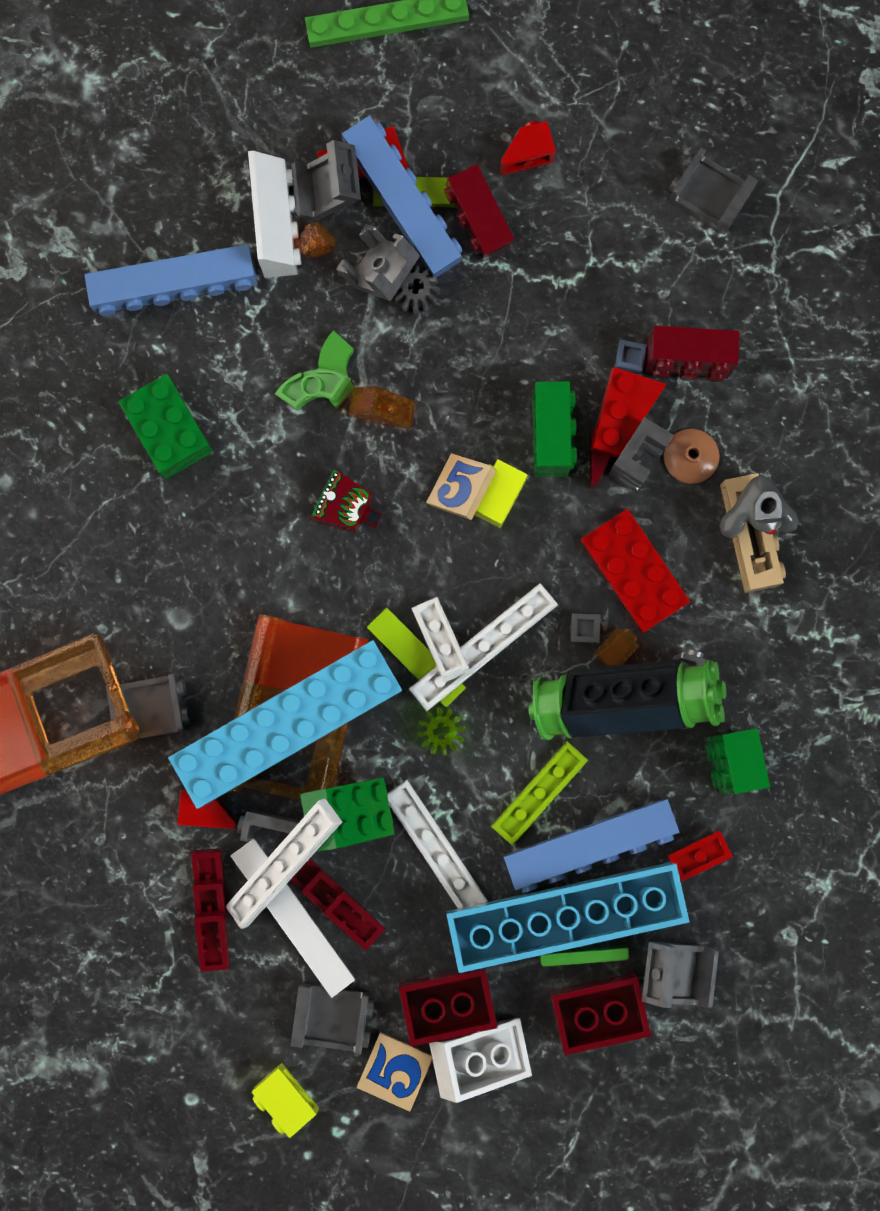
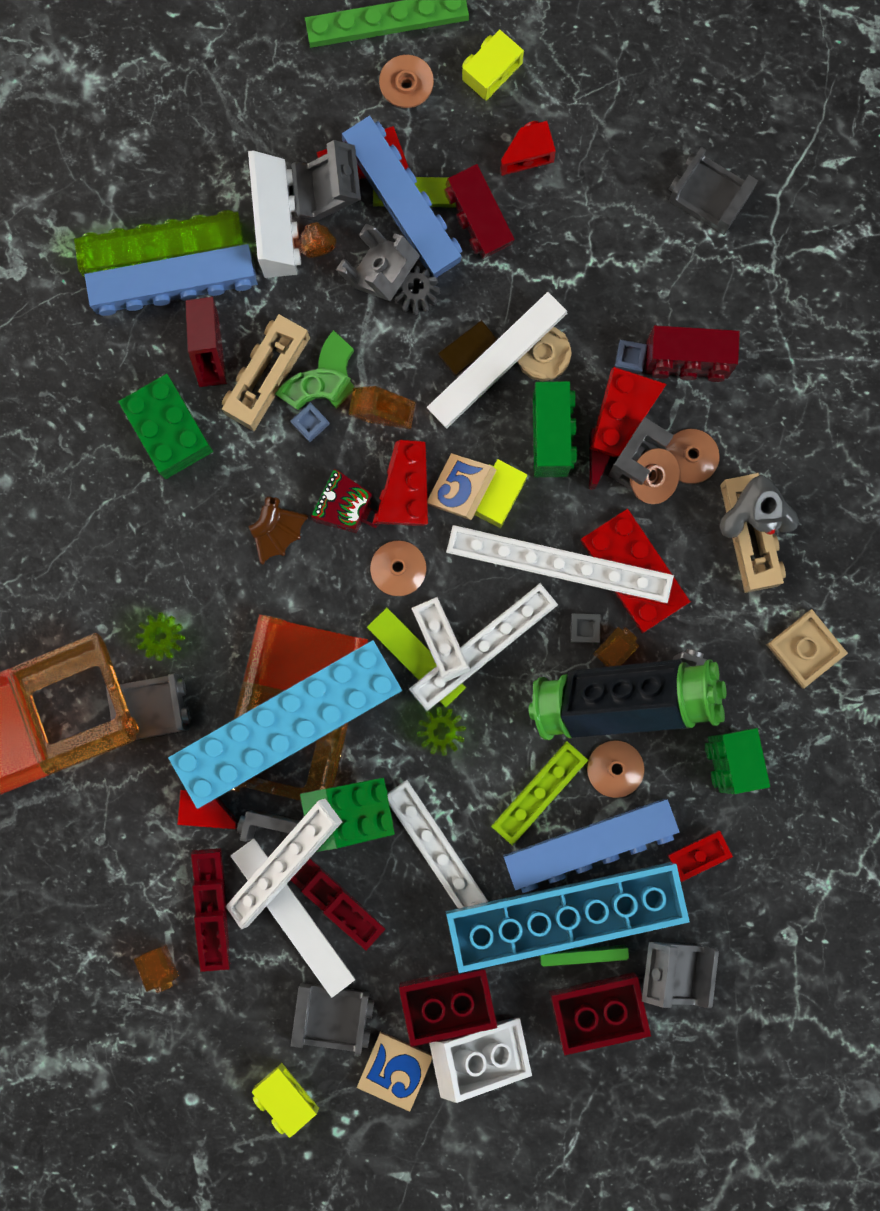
(154, 628): none -> clear neon green gear
(156, 969): none -> clear orange brick
(158, 242): none -> clear neon green brick
(205, 342): none -> dark red slope
(247, 378): none -> tan brick
(275, 529): none -> reddish brown arm
(309, 422): none -> sand blue tile
(401, 582): none -> nougat dish
(406, 70): none -> nougat dish
(406, 487): none -> red wing
(467, 348): none -> dark brown tile
(492, 64): none -> neon yellow brick
(497, 360): none -> white tile
(547, 357): none -> tan tile
(560, 564): none -> white tile
(600, 769): none -> nougat dish
(663, 478): none -> nougat dish
(807, 649): none -> tan tile

